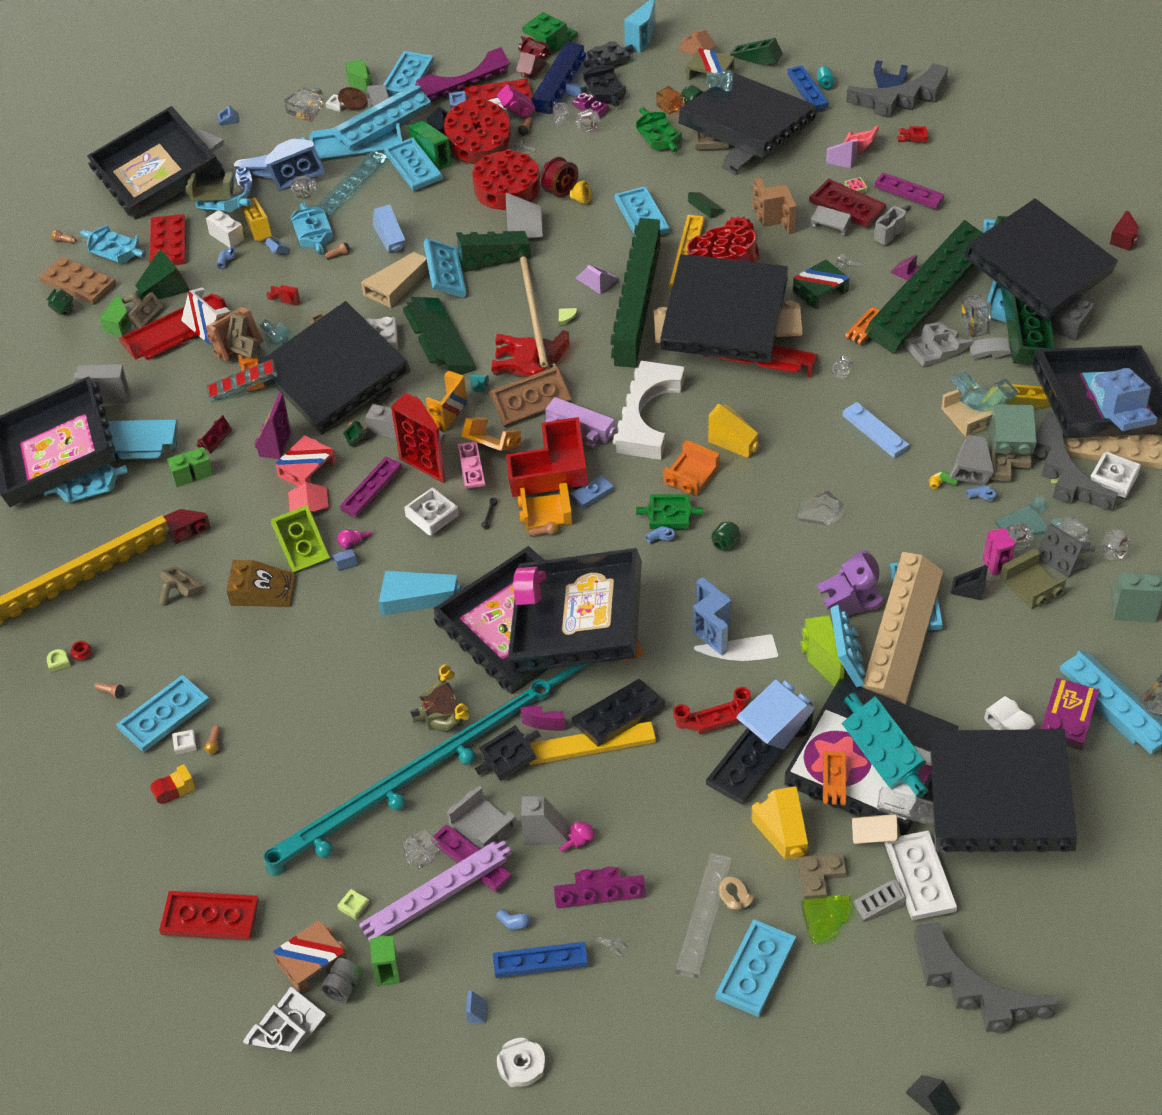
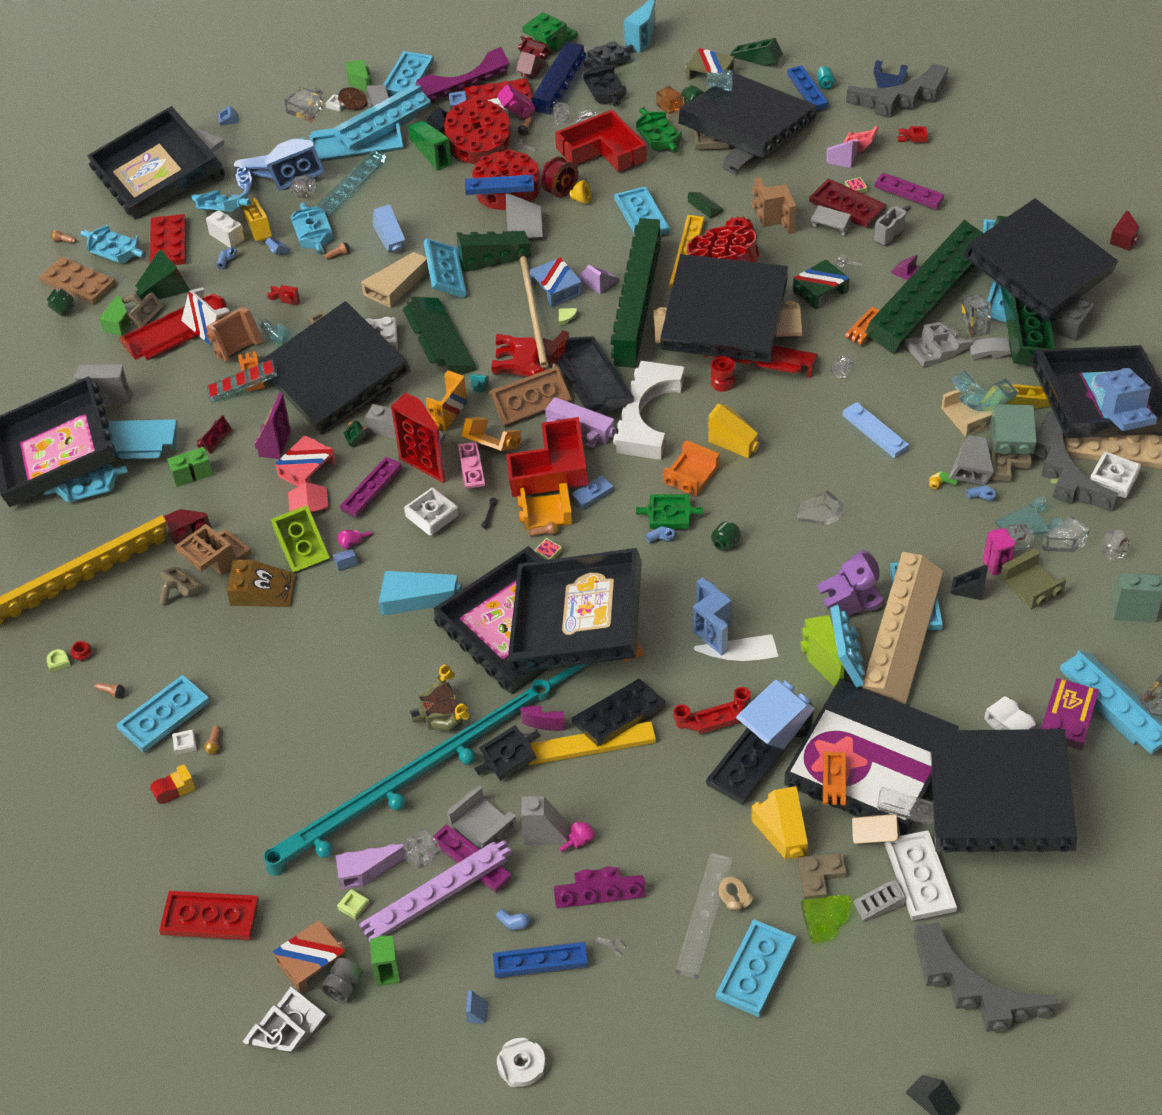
(206, 193): olive panel -> none
(212, 549): none -> medium nougat bracket
(237, 338): dark tan plate -> none
(362, 867): none -> lavender slope
(413, 164): medium azure plate -> none
(499, 184): none -> blue plate
(527, 585): dark pink brick -> none
(548, 549): none -> tile
(557, 281): none -> medium blue panel
(575, 89): medium blue slope -> none
(586, 101): magenta slope -> none
(593, 375): none -> black slope
(602, 136): none -> red piece
(697, 40): nougat slope -> none
(722, 373): none -> red wheel
(884, 744): teal plate -> none
(1062, 550): dark grey plate -> none

